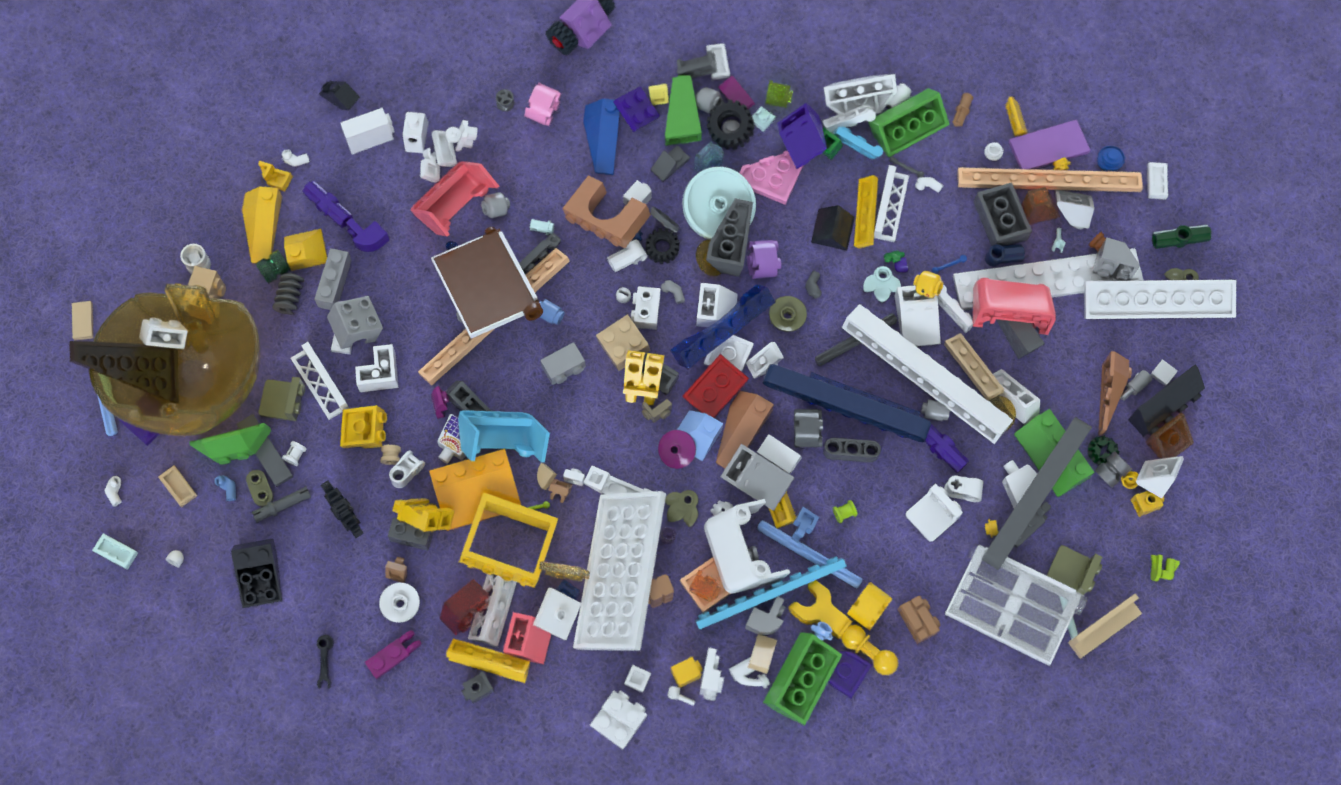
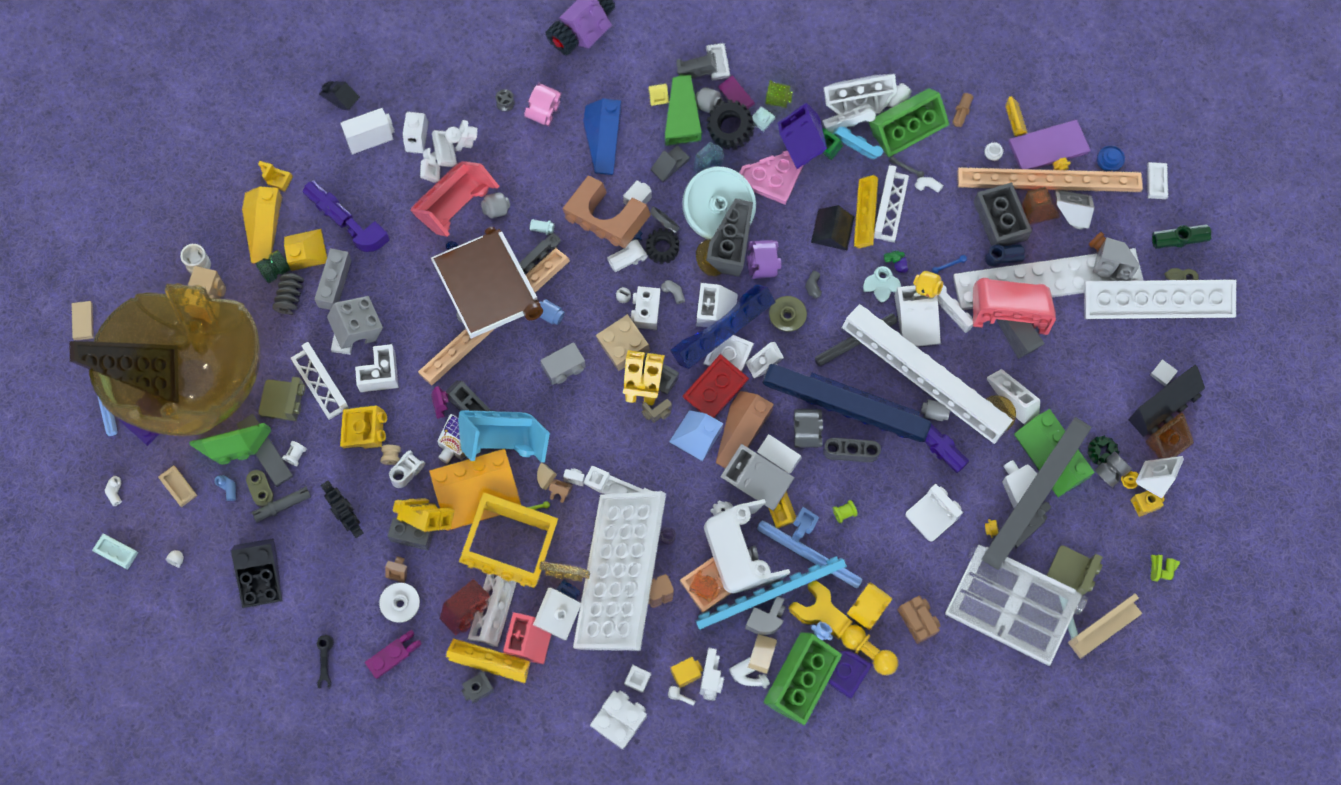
(163, 334): white brick -> none
(293, 160): white arm -> none
(636, 109): dark purple plate -> none
(680, 509): olive plate -> none
(685, 445): magenta dish -> none
(730, 126): white plate -> none
(967, 488): white piece -> none
(974, 367): tan plate -> none
(1058, 243): light aqua hand -> none
(1113, 381): nougat wedge -> none
(1139, 382): light grey piece -> none

